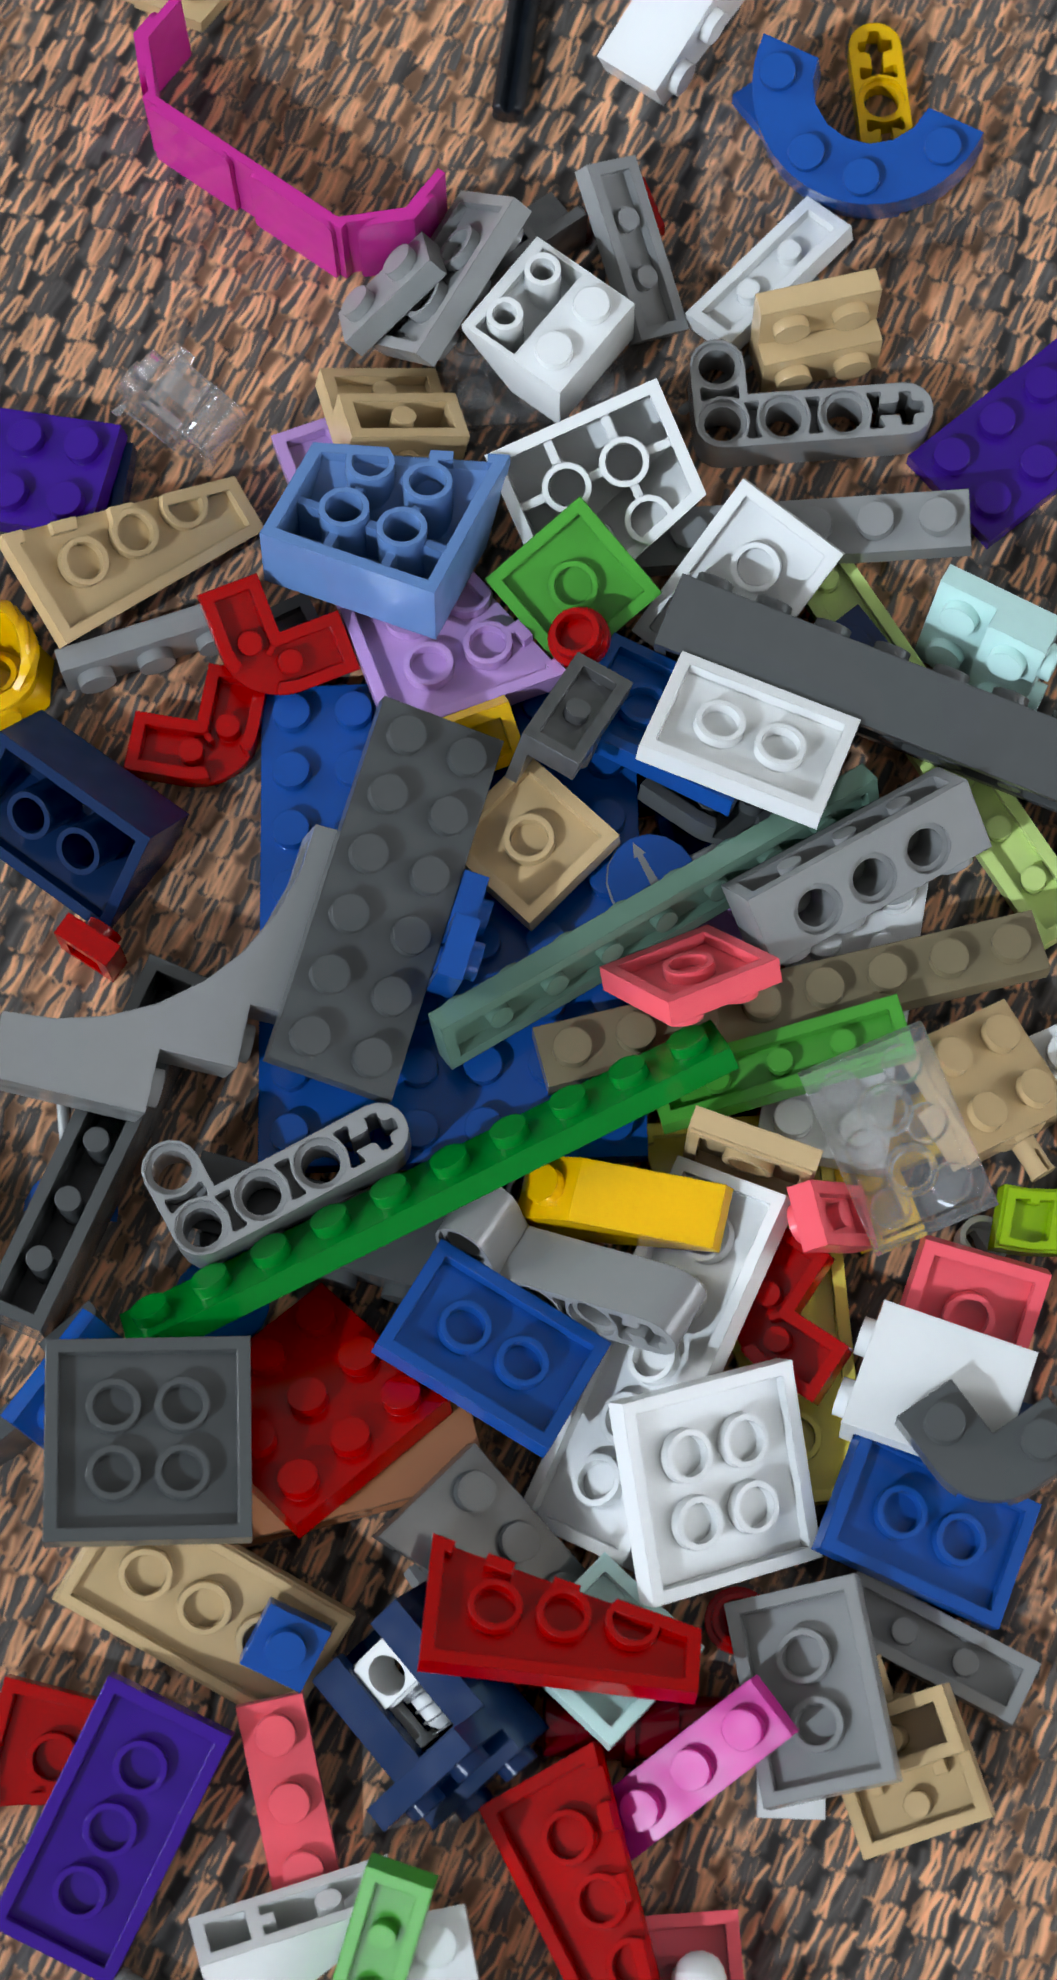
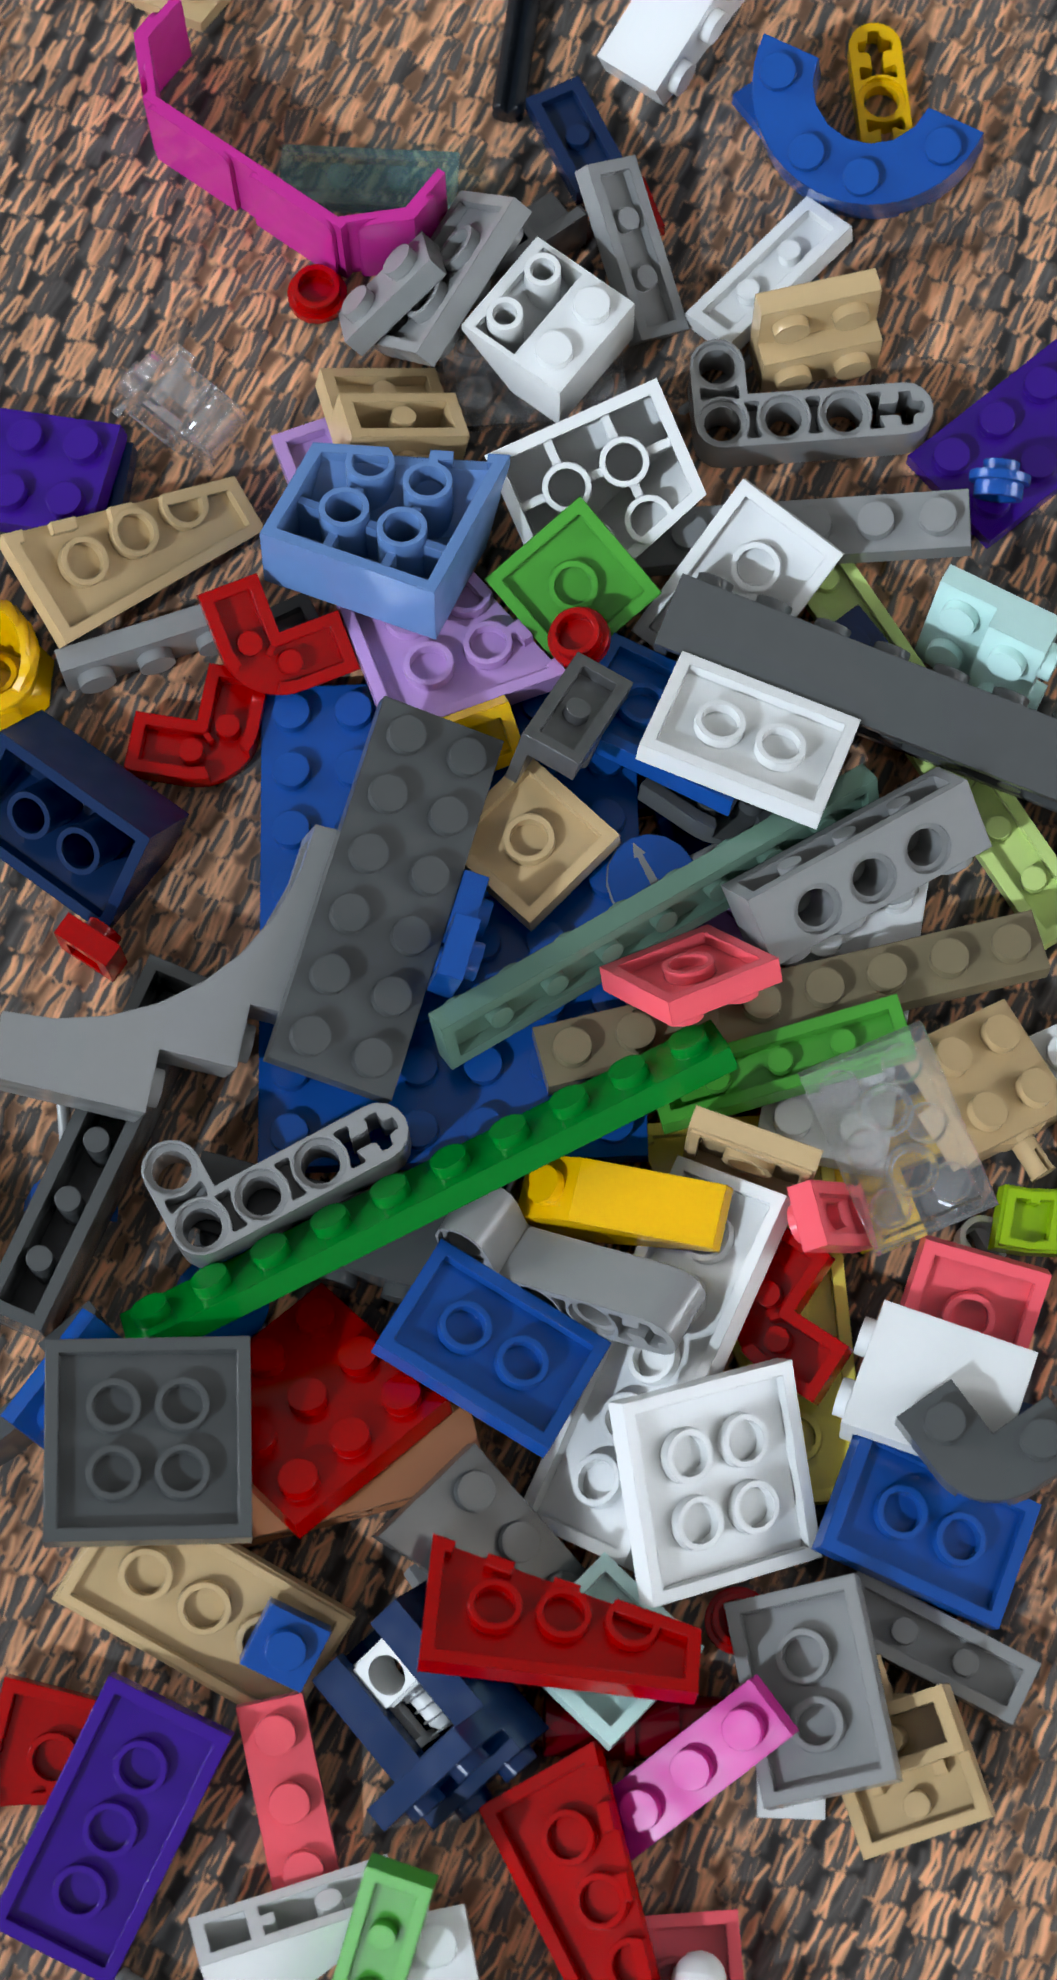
(316, 294): none -> red plate
(365, 177): none -> clear light blue plate
(571, 130): none -> dark blue plate
(999, 481): none -> blue plate

